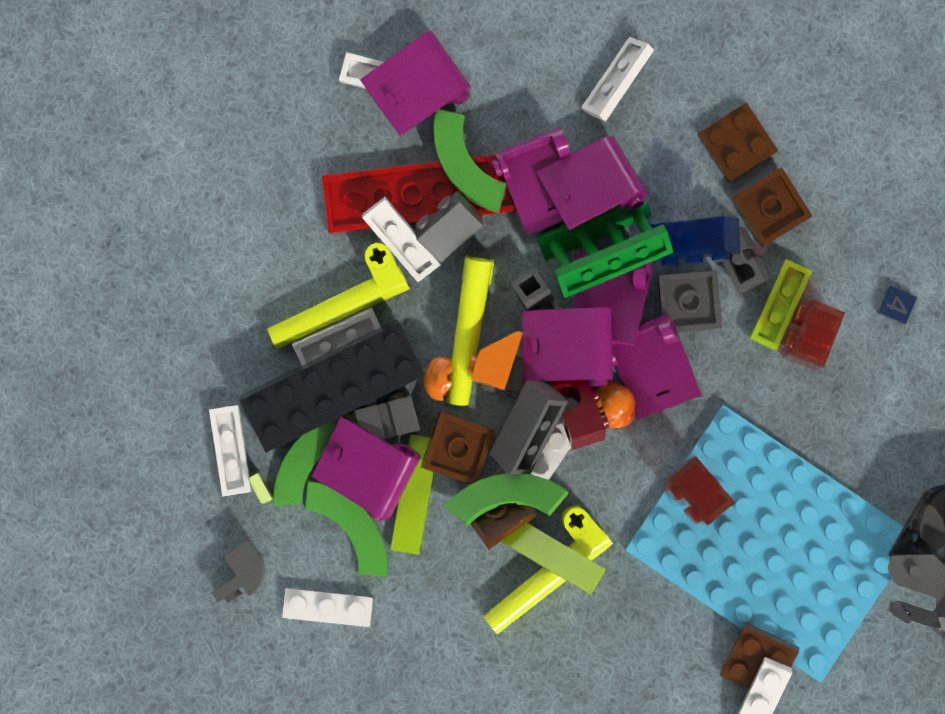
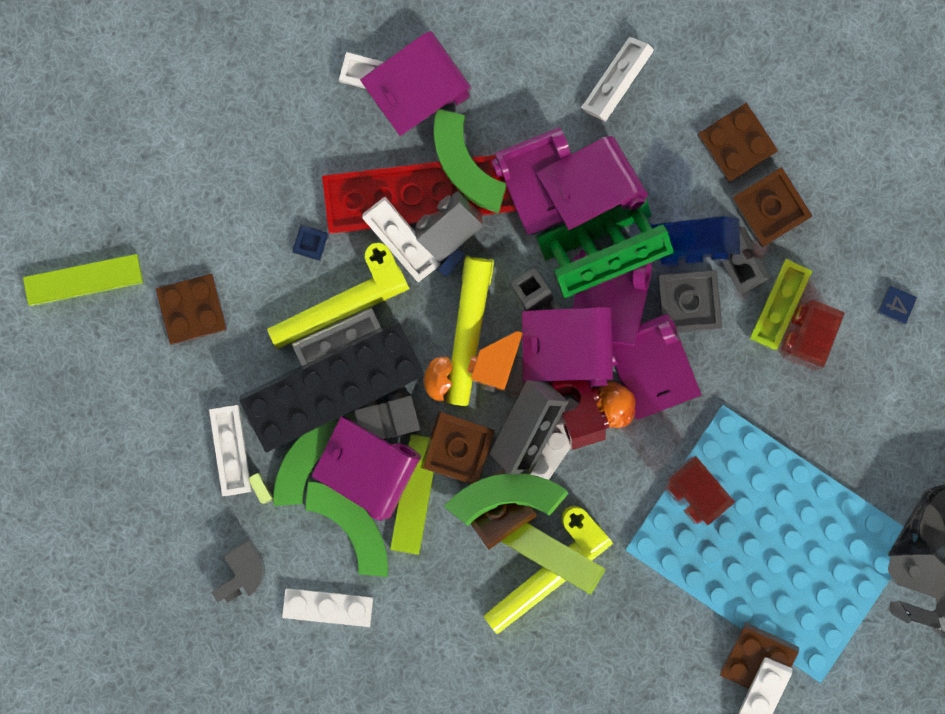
(83, 280): none -> lime tile
(191, 309): none -> reddish brown plate
(310, 243): none -> dark blue tile
(451, 262): none -> dark blue tile

